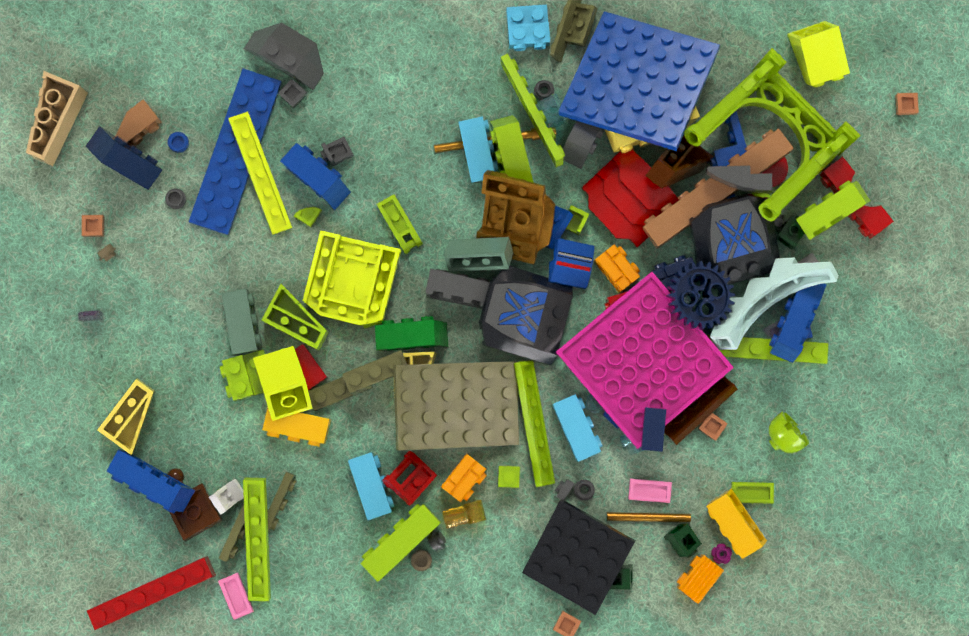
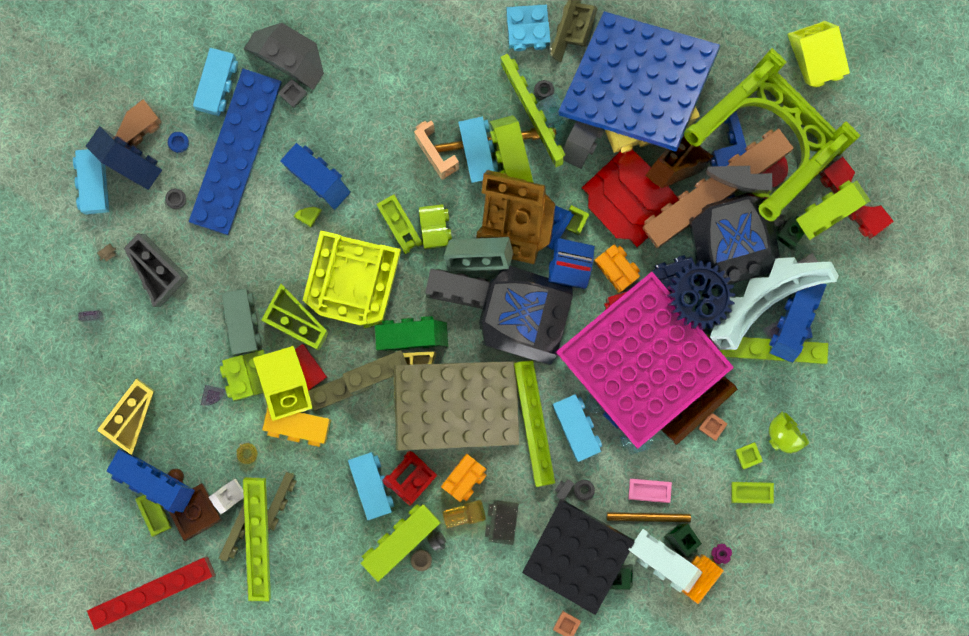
(54, 117): tan wedge -> none
(91, 183): none -> medium azure brick
(92, 225): nougat plate -> none
(153, 515): none -> lime tile
(156, 270): none -> dark grey wedge
(212, 395): none -> tile
(215, 82): none -> medium azure brick
(236, 596): bright pink tile -> none
(240, 453): none -> clear yellow plate
(260, 173): neon yellow tile -> none
(336, 151): dark grey bracket -> none
(433, 226): none -> lime brick
(443, 168): none -> light nougat panel
(502, 523): none -> clear smoke brick
(508, 476): lime brick -> none
(653, 429): dark blue tile -> none
(665, 562): none -> light aqua wedge
(736, 524): yellow brick -> none
(748, 455): none -> lime plate
(906, 103): nougat plate -> none

